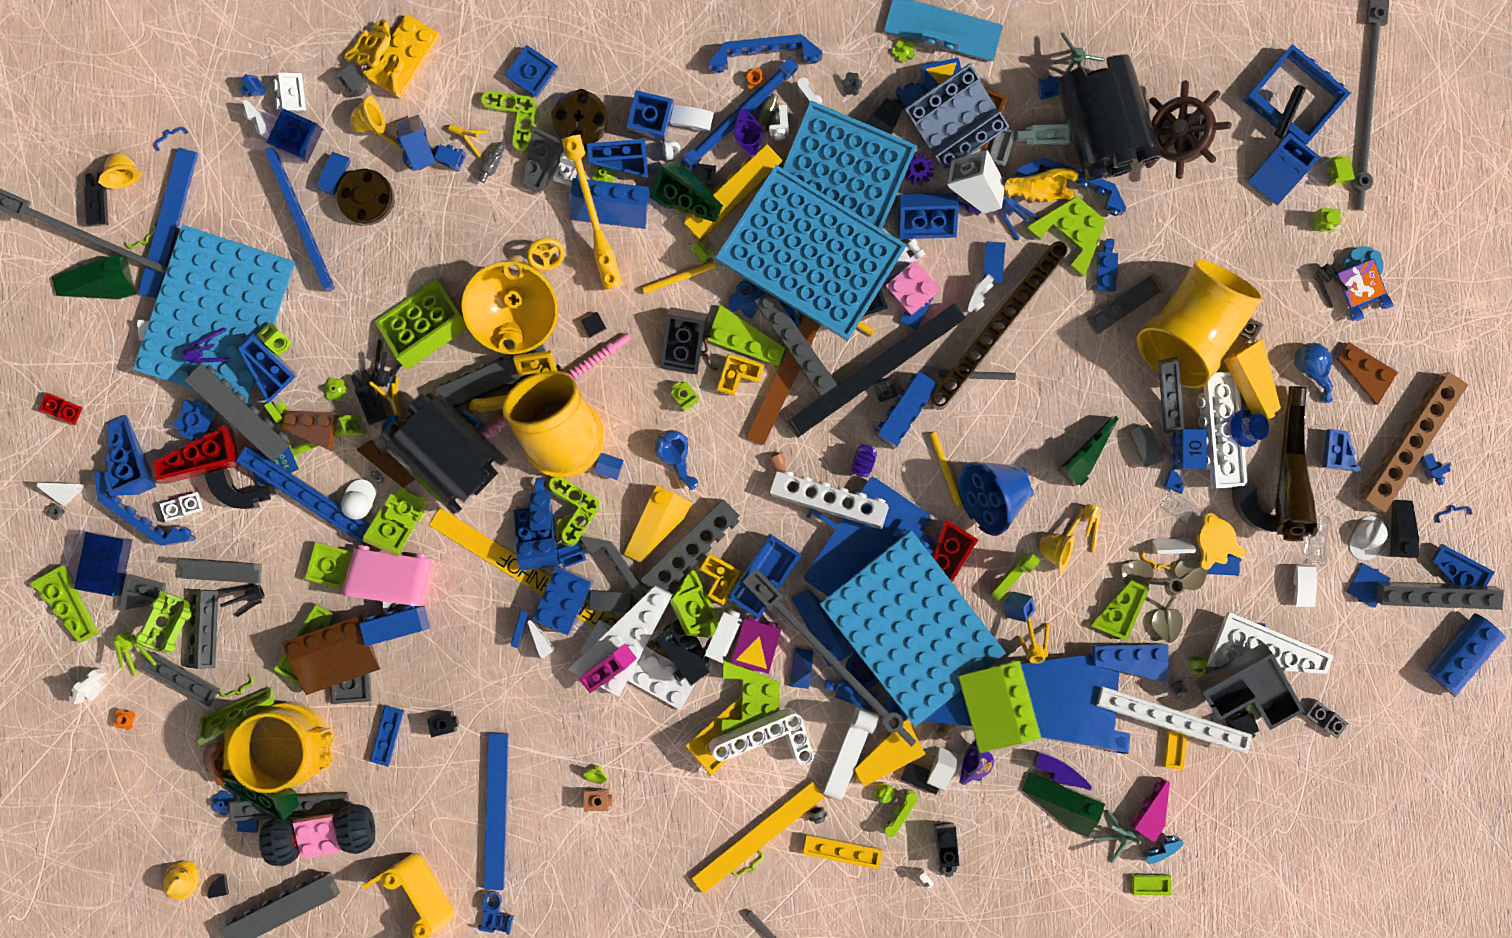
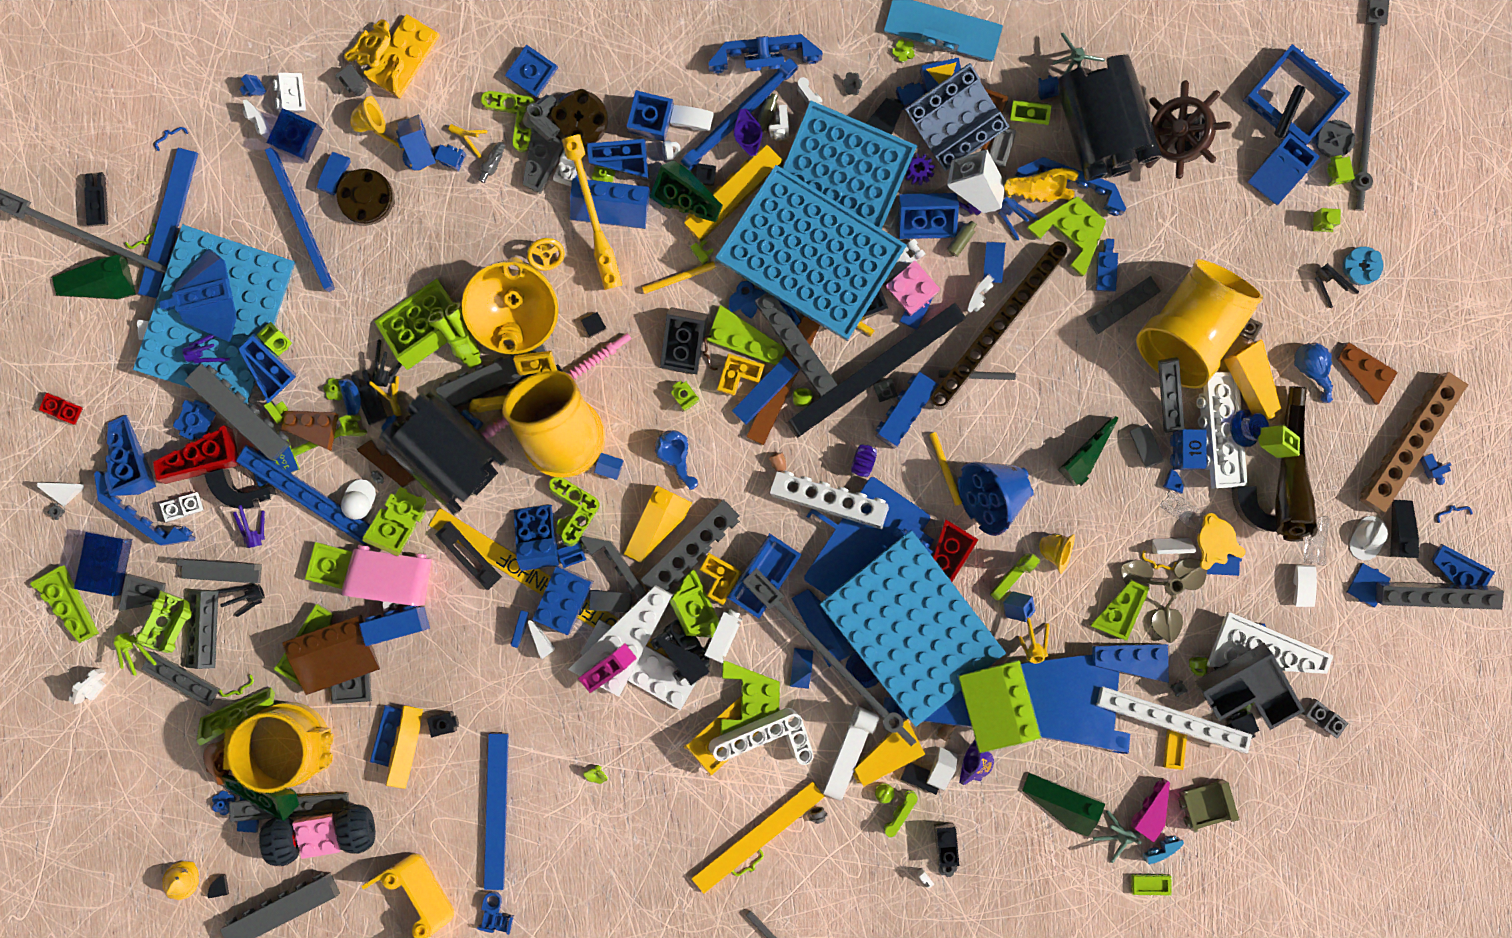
(119, 172): yellow piece -> none
(128, 715): orange plate -> none
(205, 297): none -> blue panel
(252, 538): none -> dark purple plant
(350, 396): none -> blue tile
(404, 747): none -> yellow slope
(448, 536): none -> black container
(462, 345): none -> lime piece
(536, 117): none -> dark grey piece
(540, 507): blue plate -> none
(591, 794): nougat brick -> none
(754, 73): orange plate -> none
(756, 644): magenta brick -> none
(763, 58): none -> blue plate
(765, 390): none -> blue tile
(802, 397): none -> lime tile
(842, 851): yellow plate -> none
(847, 693): blue plate -> none
(961, 239): none -> olive cylinder
(1030, 112): none -> lime brick
(1045, 135): light aqua hinge -> none
(1060, 771): dark purple slope -> none
(1092, 515): yellow plant -> none
(1208, 805): none -> olive panel
(1279, 441): none -> lime brick
(1335, 138): none -> dark grey tile
(1339, 451): blue wing -> none
(1364, 288): flag -> none
(1465, 654): blue container -> none

